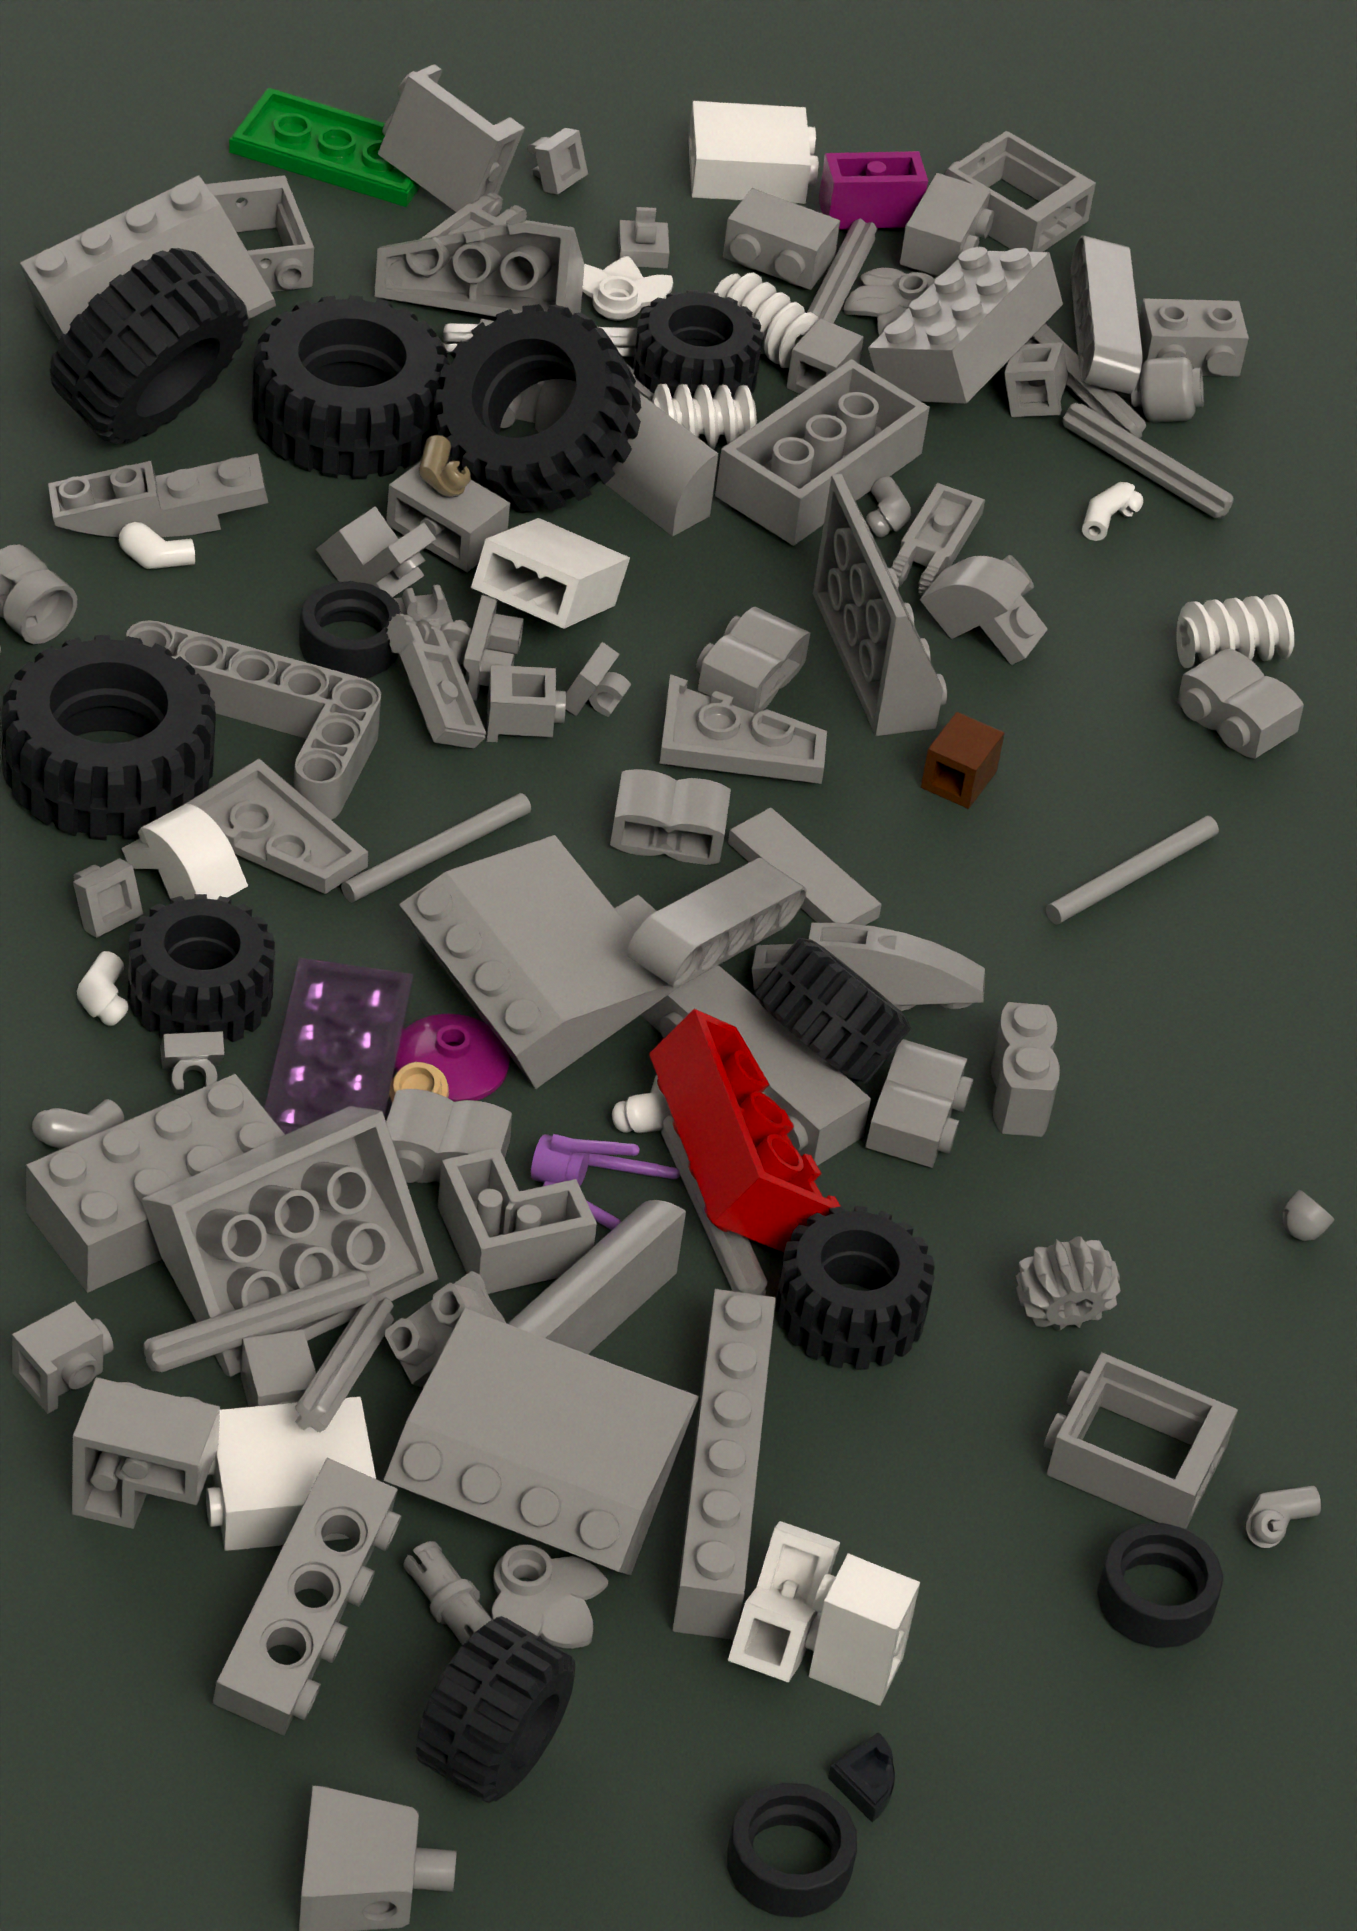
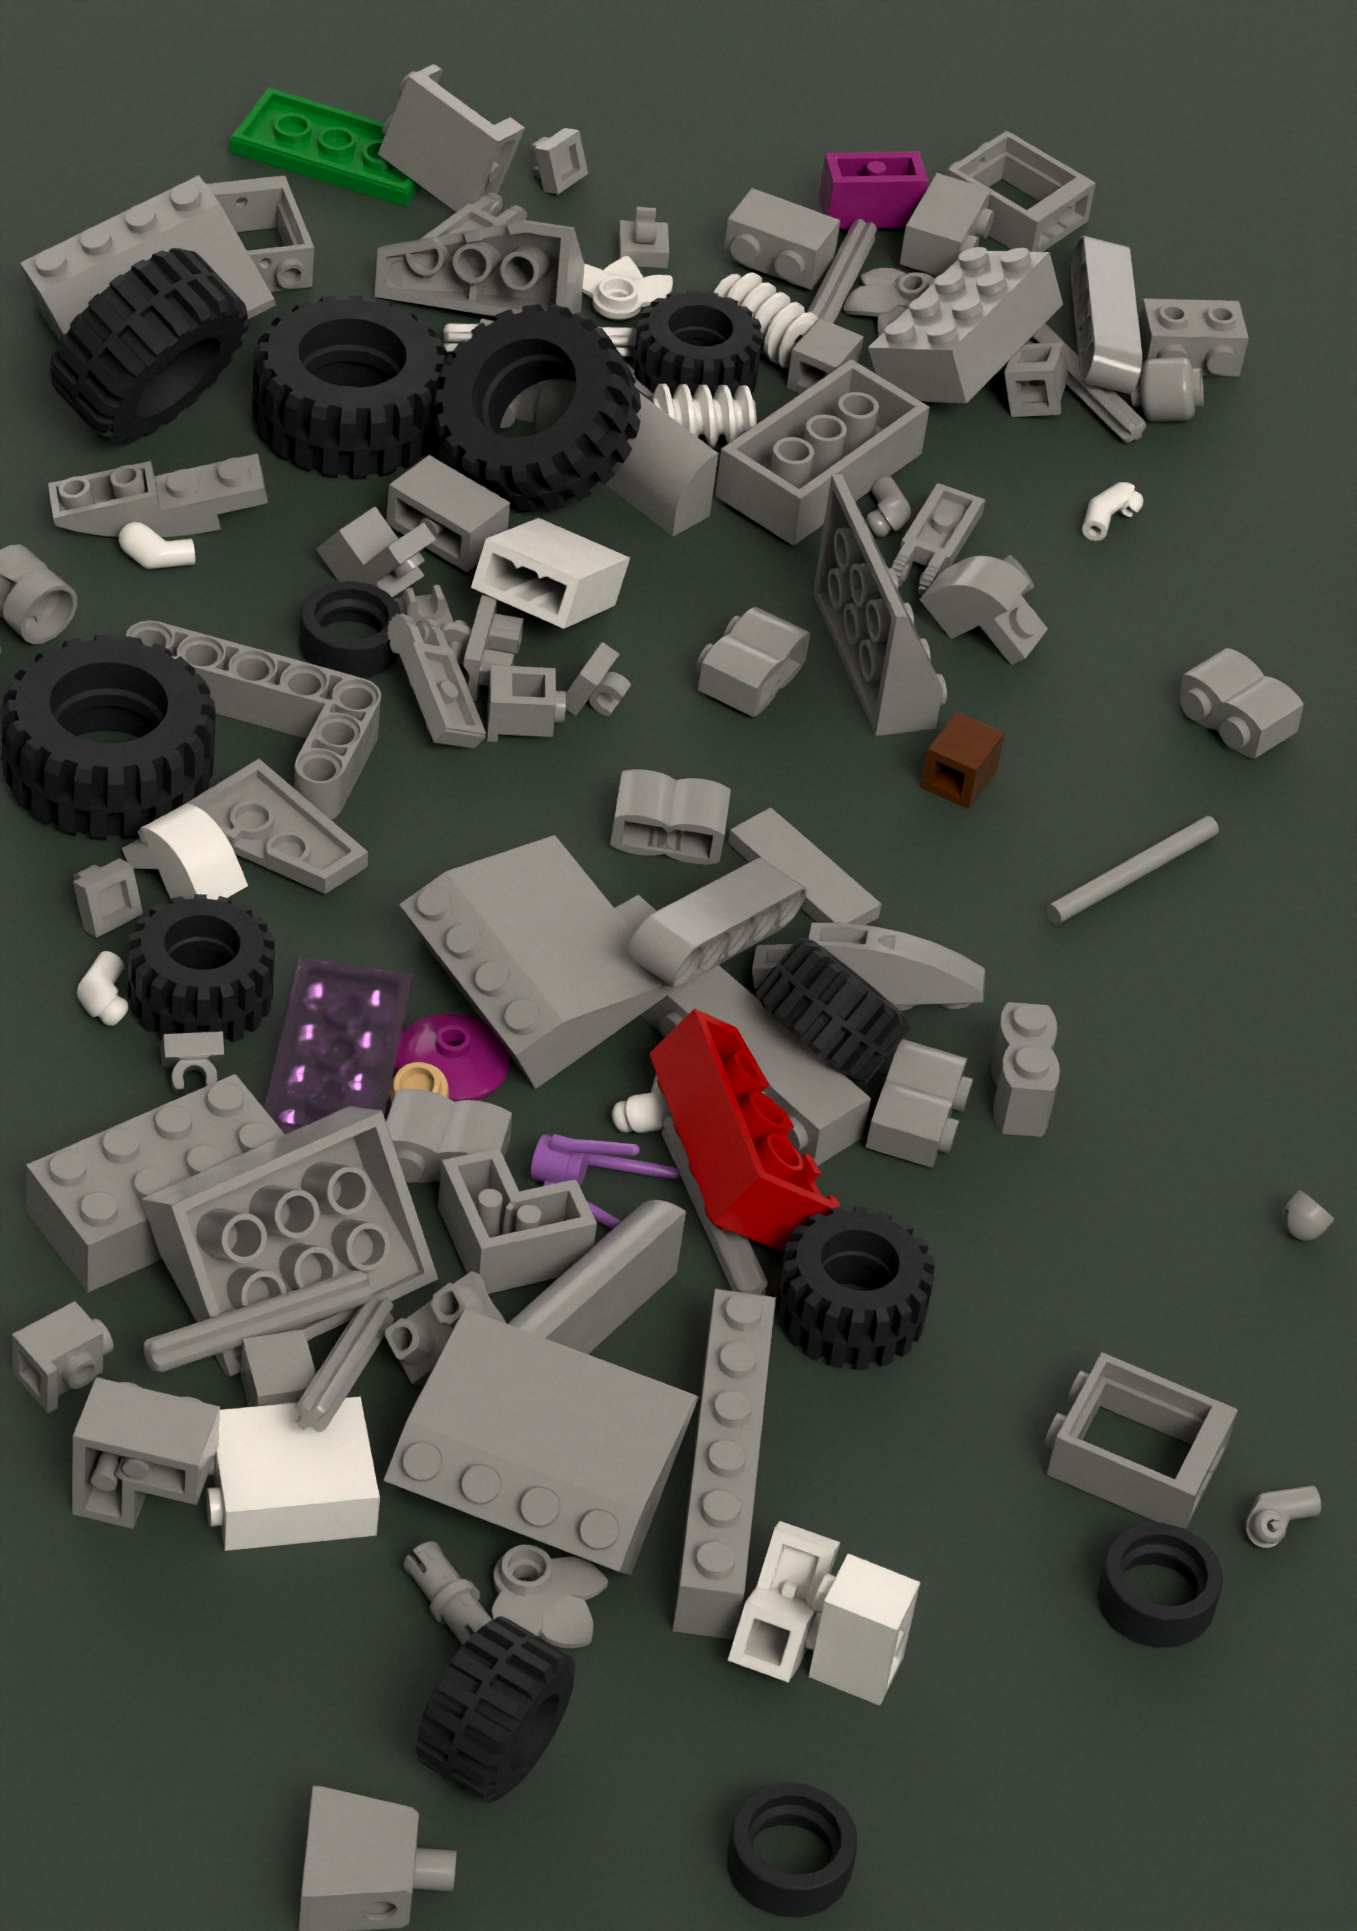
(65, 1127): light grey arm -> none
(338, 1503): light grey brick -> none
(435, 847): light grey bar -> none
(438, 471): dark tan arm -> none
(726, 738): light grey wing -> none
(750, 148): white brick -> none
(866, 1776): black tile -> none
(1068, 1283): light grey gear -> none
(1148, 460): light grey axle -> none
(1234, 626): white piece -> none

